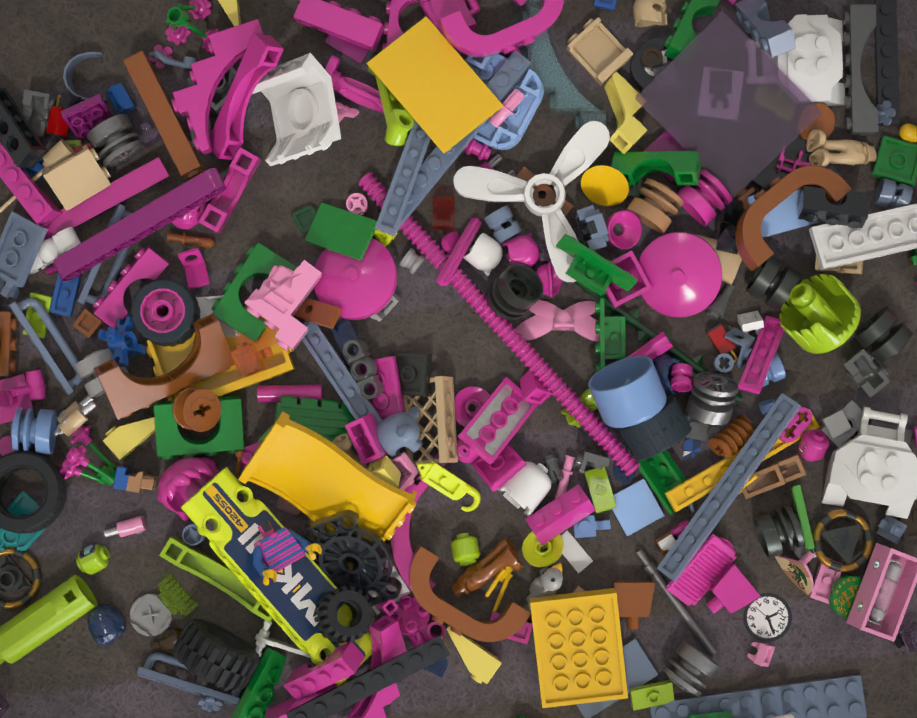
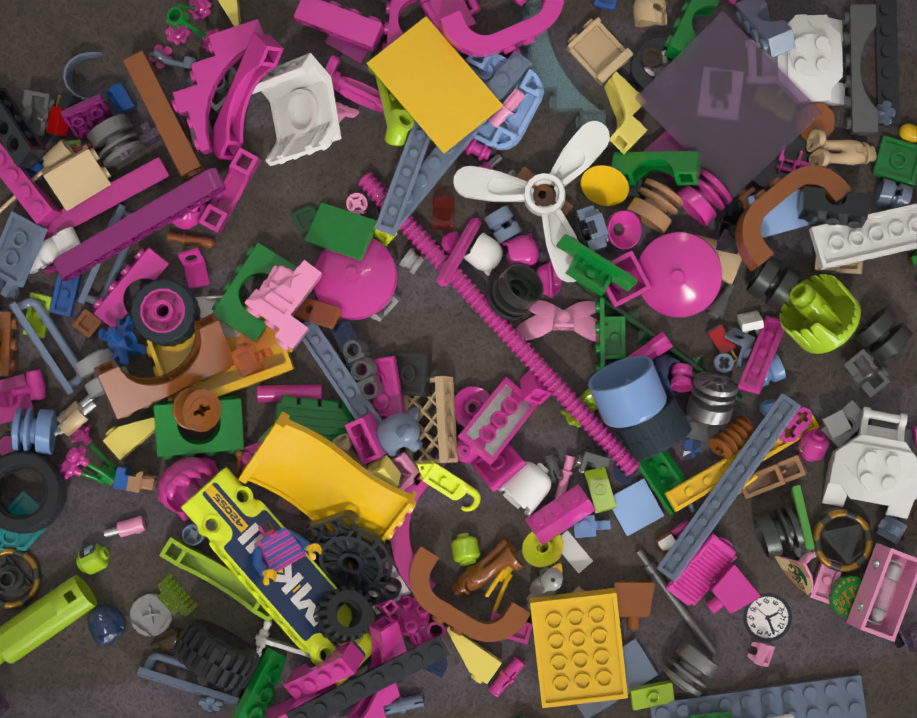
(402, 704): none -> sand blue pin
(506, 676): none -> dark pink pin

